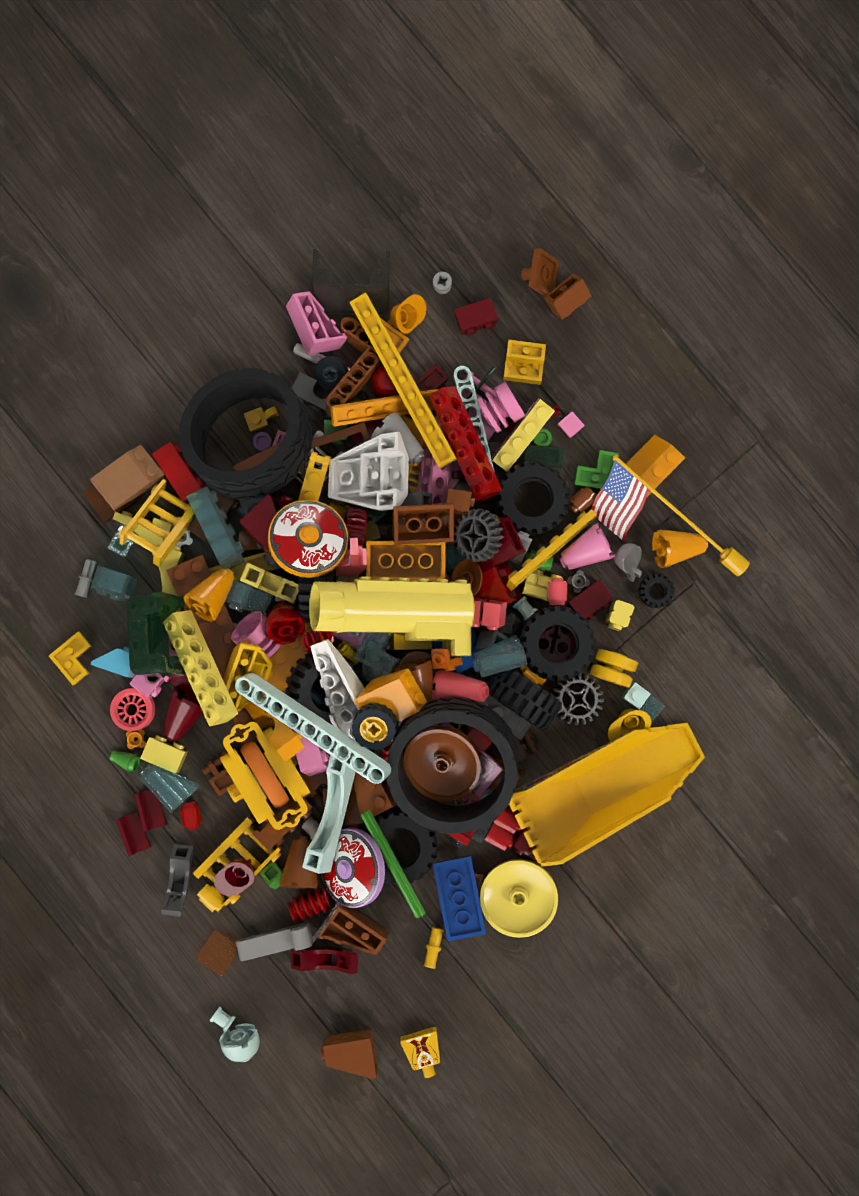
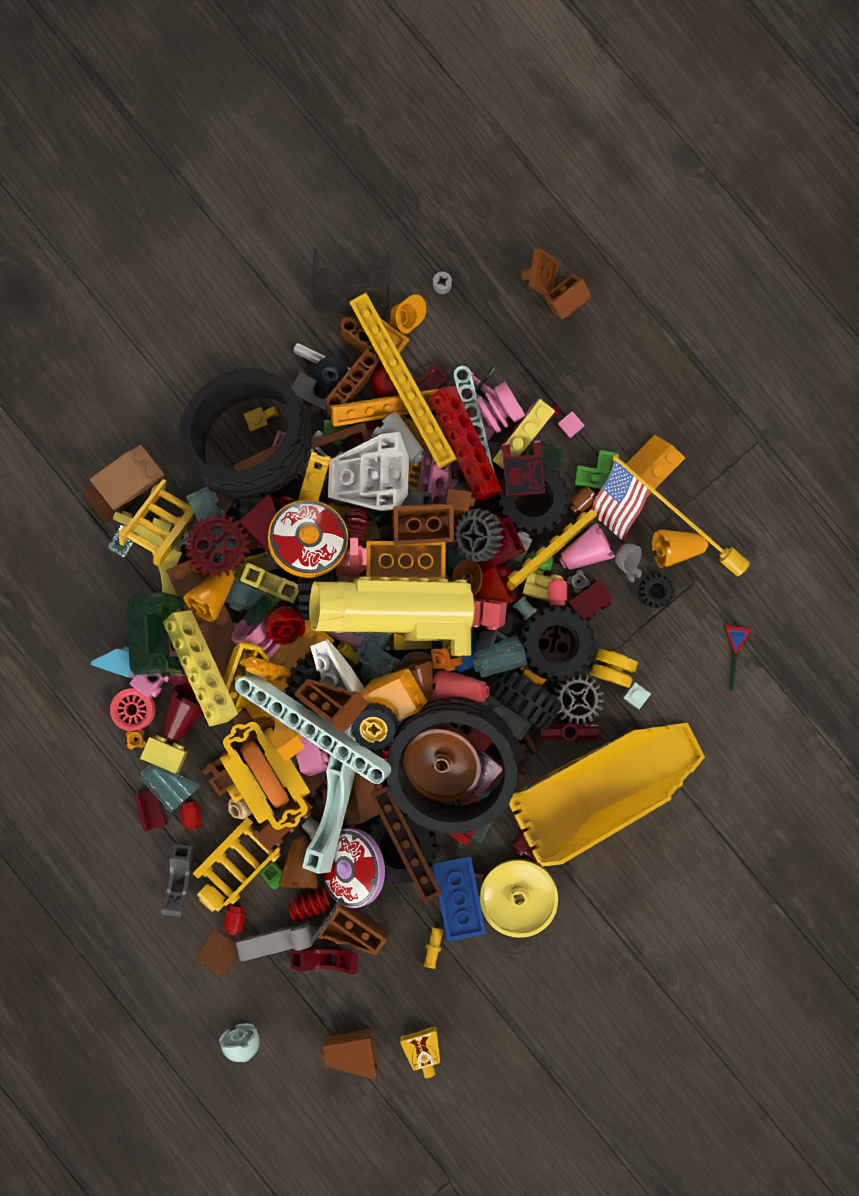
(66, 657): yellow plate -> none
(86, 578): light grey axle -> none
(114, 583): clear light blue brick -> none
(126, 760): bright green cone -> none
(132, 833): dark red panel -> none
(177, 470): red brick -> none
(204, 534): none -> dark red gear
(222, 1019): light aqua bush -> none
(234, 877): piece -> none
(234, 919): none -> red brick
(239, 809): none -> tan head
(260, 610): none -> clear green piece
(262, 441): medium lavender tile -> none
(266, 669): none -> light orange hinge
(313, 326): bright pink wedge -> none
(313, 637): red gear -> none
(332, 704): none -> dark orange wedge
(393, 864): bright green axle -> none
(406, 843): none -> reddish brown brick
(476, 316): dark red brick -> none
(502, 830): red brick -> none
(523, 473): none -> flag
(524, 362): yellow slope -> none
(543, 438): bright green tile -> none
(555, 732): none -> dark red piece
(619, 615): light yellow brick -> none
(629, 720): yellow piece -> none
(652, 707): clear light blue plate -> none
(737, 637): none -> piece

